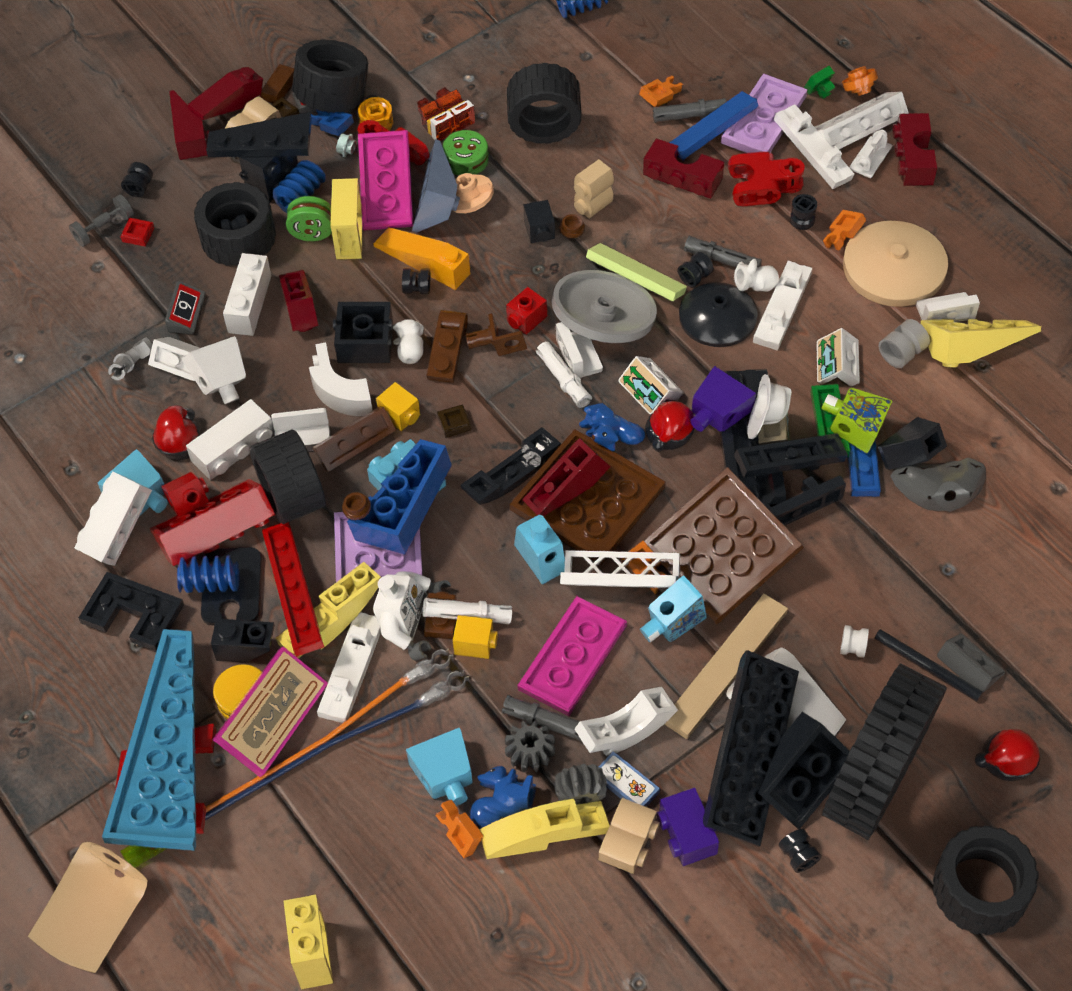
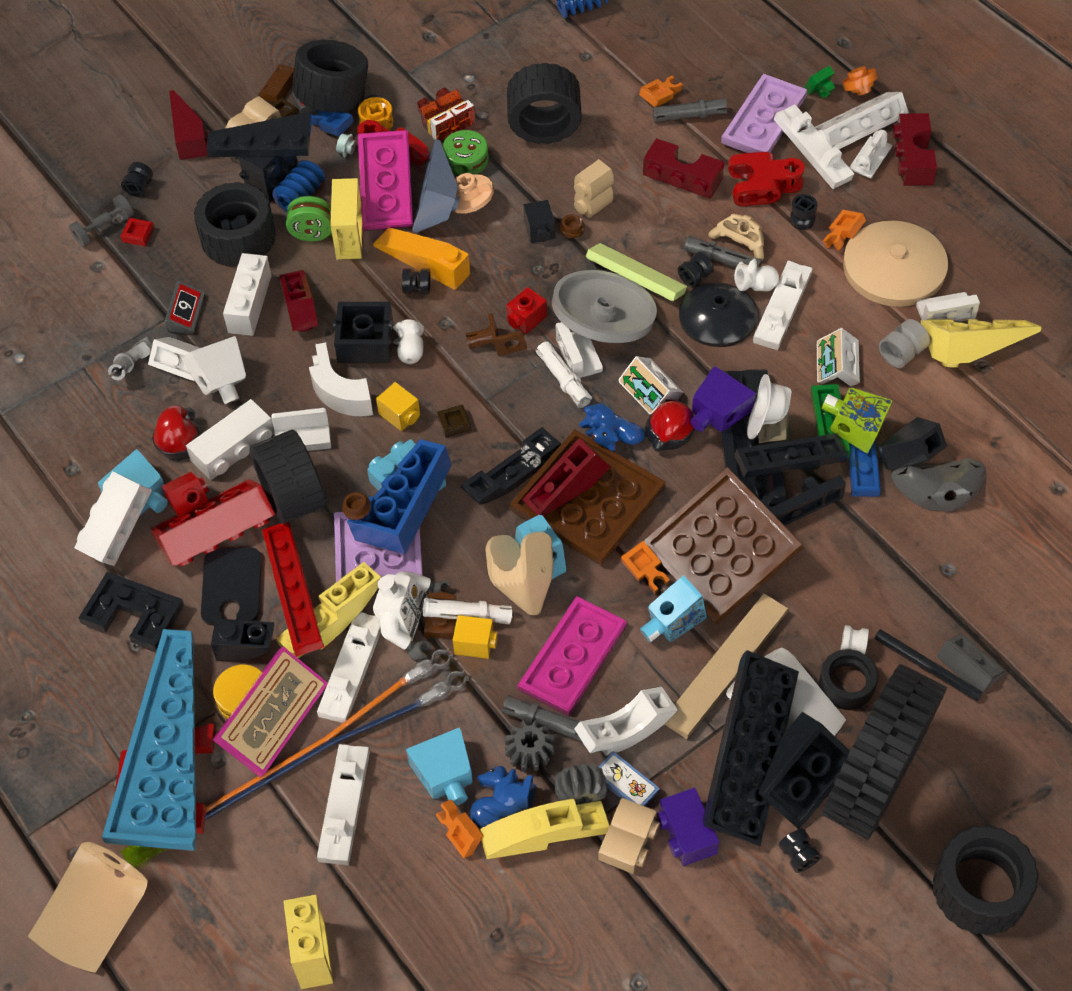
(207, 575): blue piece -> none
(228, 94): dark red slope -> none
(343, 805): none -> white hinge
(354, 438): reddish brown plate -> none
(447, 346): reddish brown plate -> none
(523, 572): none -> tan animal
(620, 580): white fence -> none
(714, 124): blue tile -> none
(742, 230): none -> tan piece
(853, 659): none -> black tyre
(1009, 755): red piece -> none

